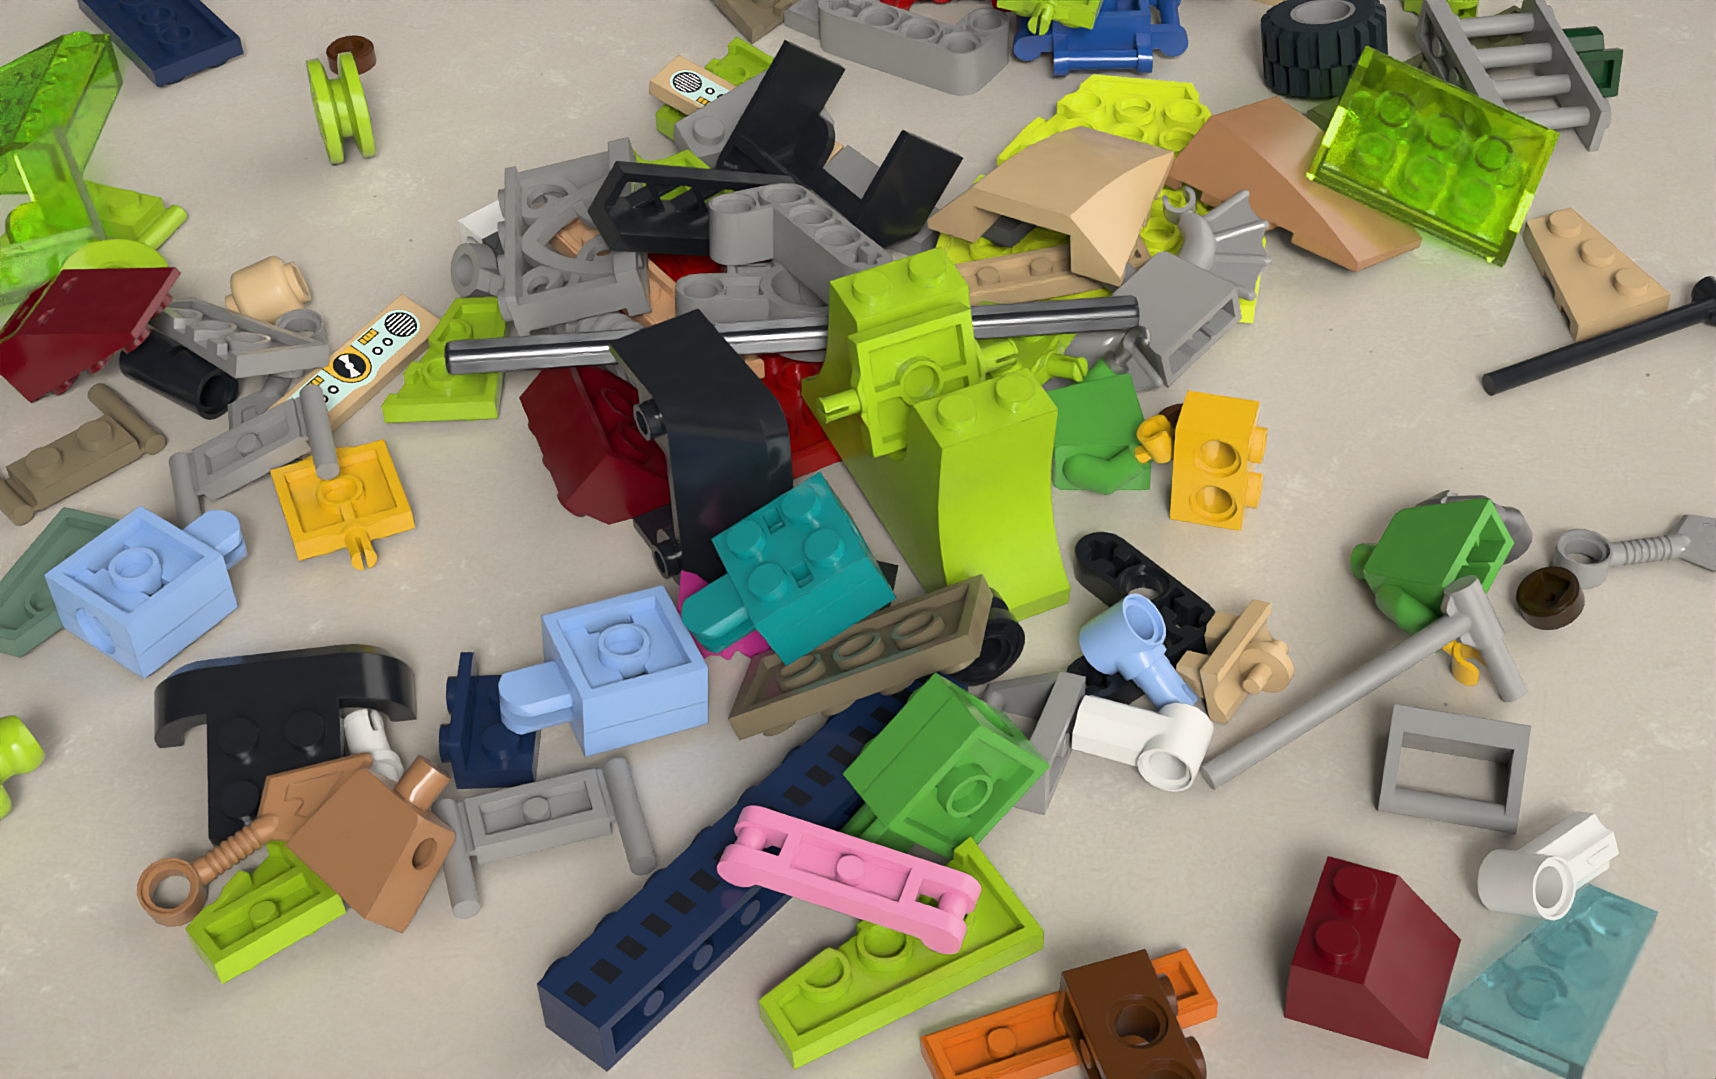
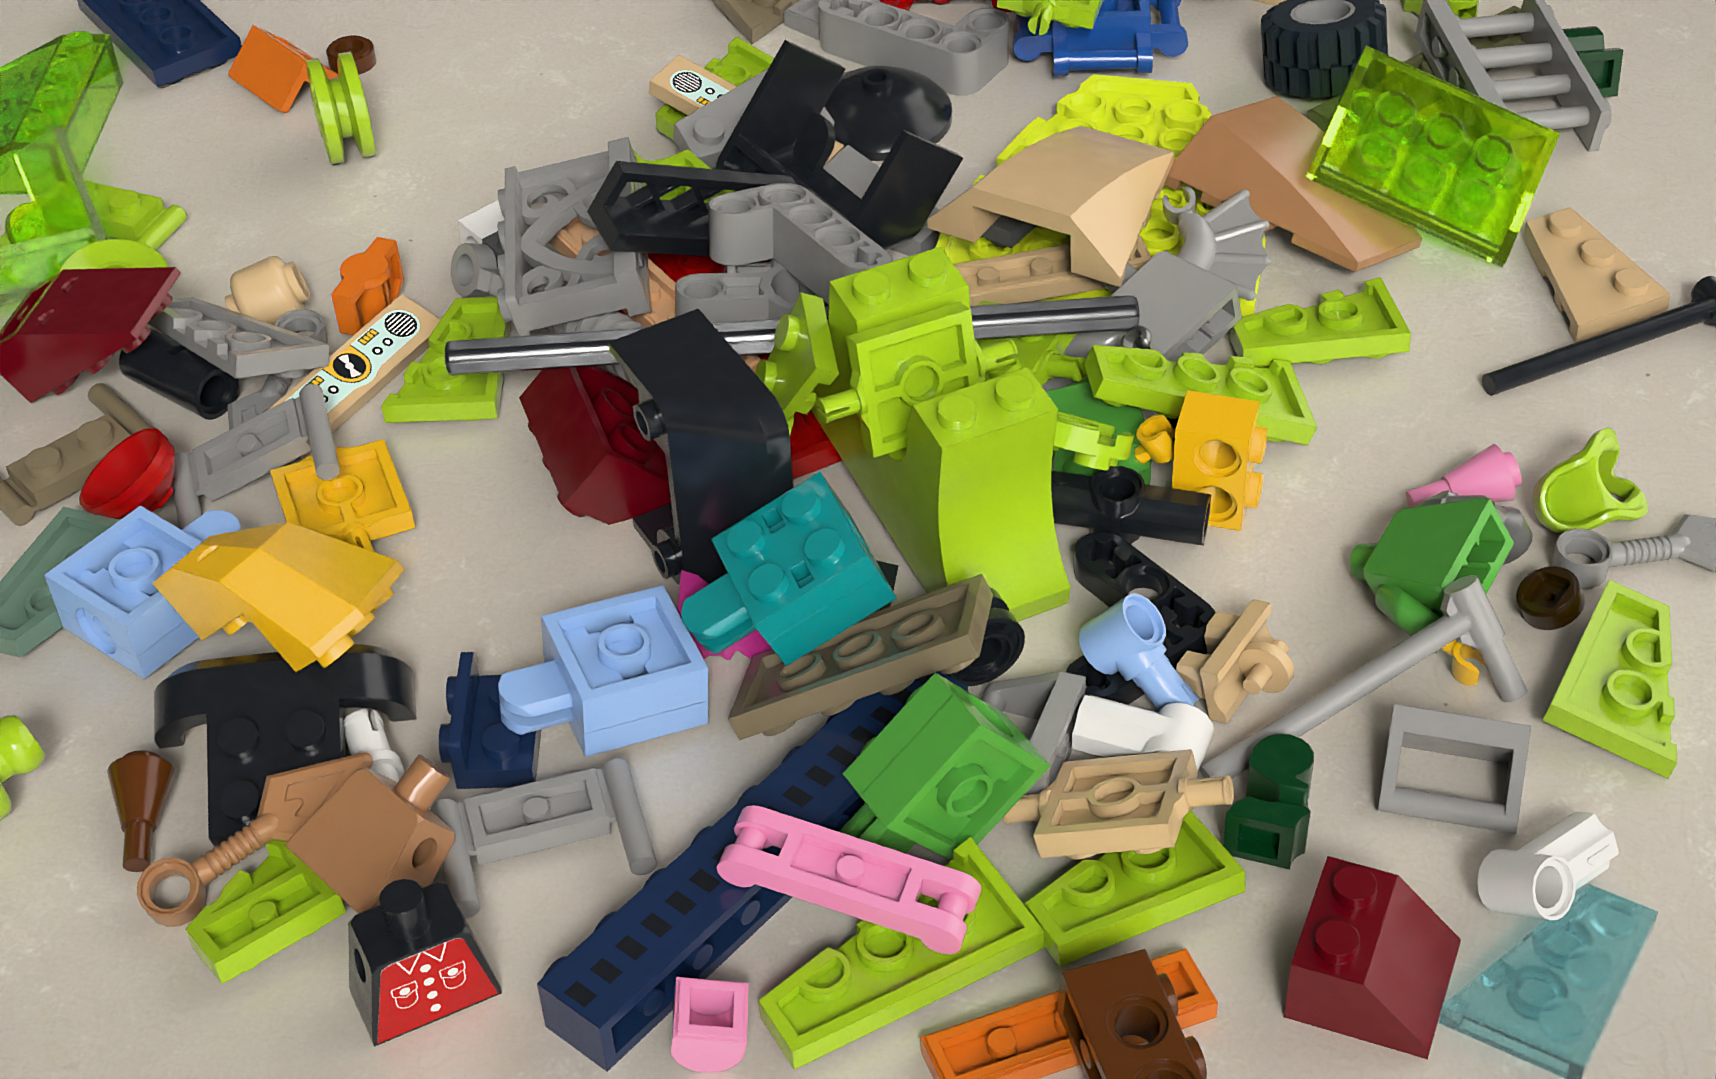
(131, 476): none -> red piece
(139, 789): none -> reddish brown cone
(272, 68): none -> orange panel
(286, 580): none -> yellow brick
(367, 285): none -> orange piece
(414, 961): none -> torso
(709, 1023): none -> bright pink brick
(800, 357): none -> lime wing
(880, 101): none -> black dish
(1091, 441): none -> lime plate
(1118, 804): none -> tan plate
(1124, 505): none -> black piece
(1134, 892): none -> lime wing
(1151, 382): none -> lime wing
(1275, 814): none -> dark green leg
(1336, 328): none -> lime wing
(1485, 474): none -> bright pink cone
(1578, 489): none -> lime piece
(1619, 681): none -> lime wing

